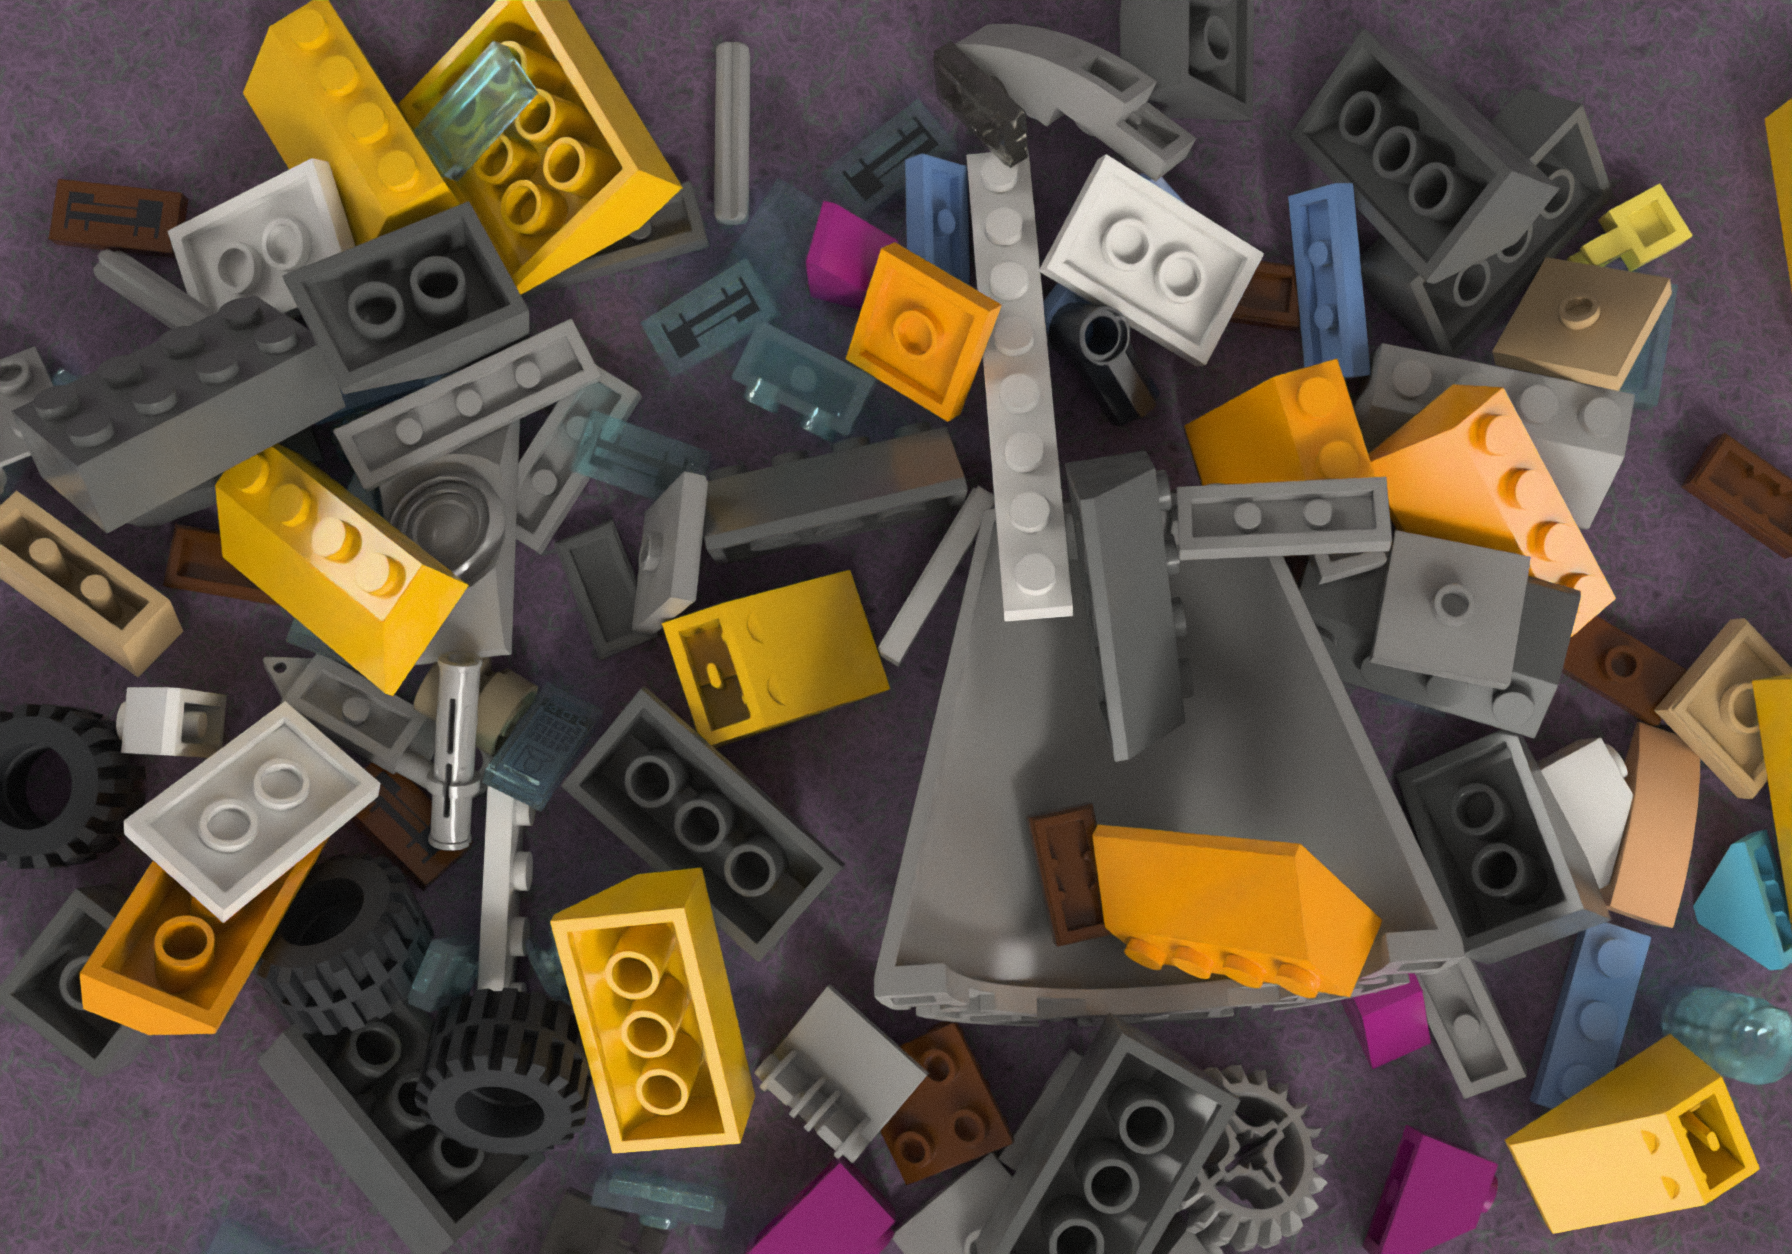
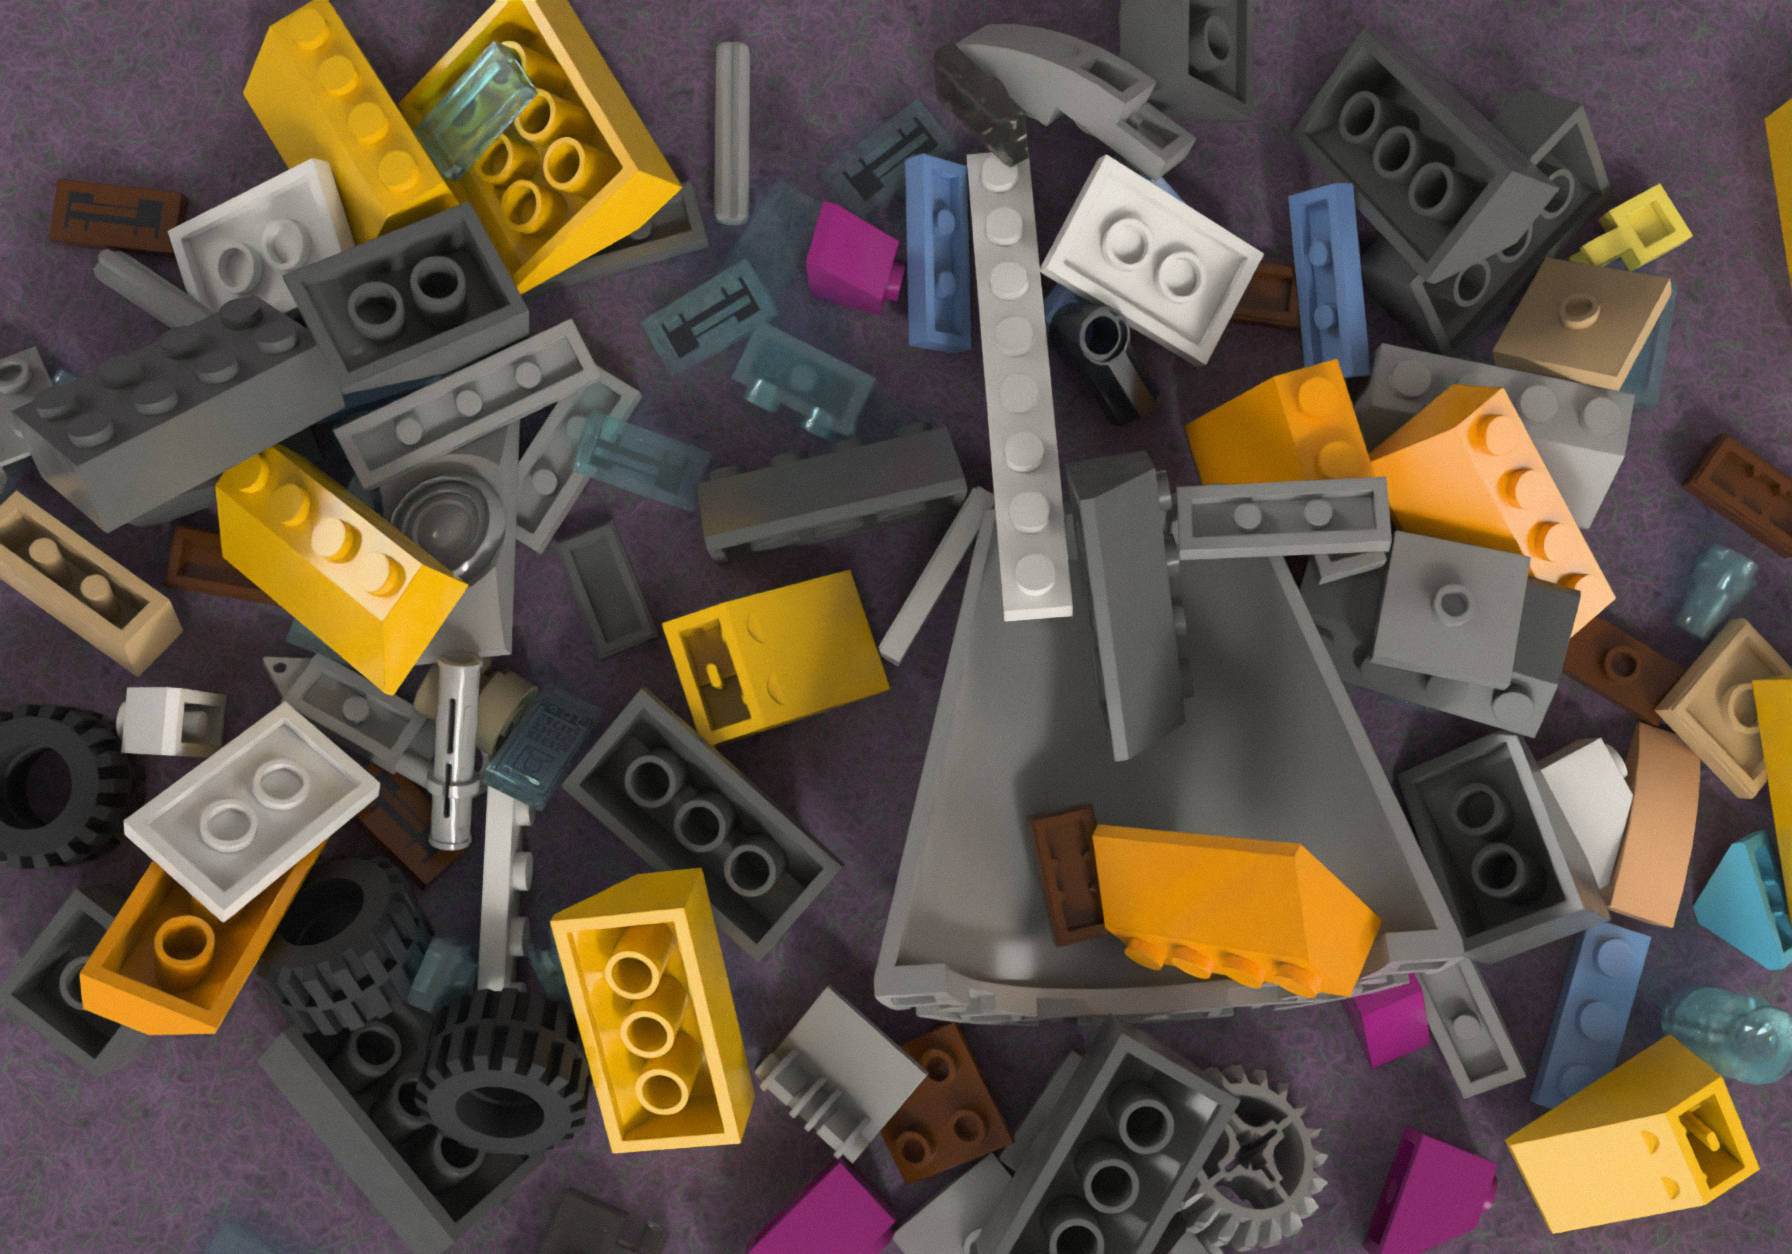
(661, 1199): clear light blue plate -> none
(670, 553): light grey plate -> none
(922, 331): light orange plate -> none
(1713, 590): none -> clear light blue cone

